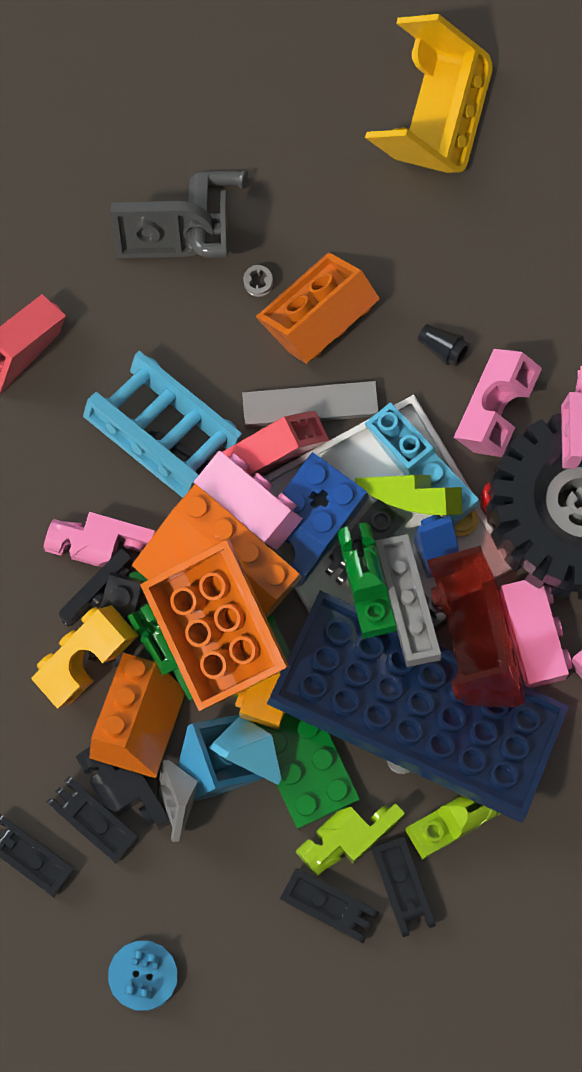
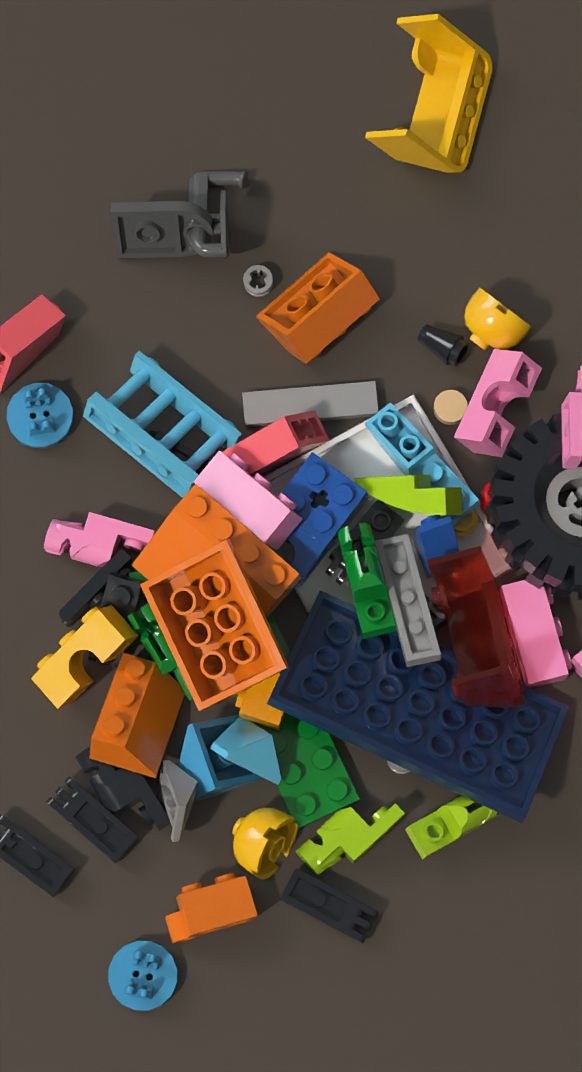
(42, 430): none -> dark azure plate
(211, 908): none -> orange hinge
(262, 838): none -> yellow cylinder
(402, 883): black hinge -> none
(450, 407): none -> tan tile
(493, 322): none -> yellow cylinder

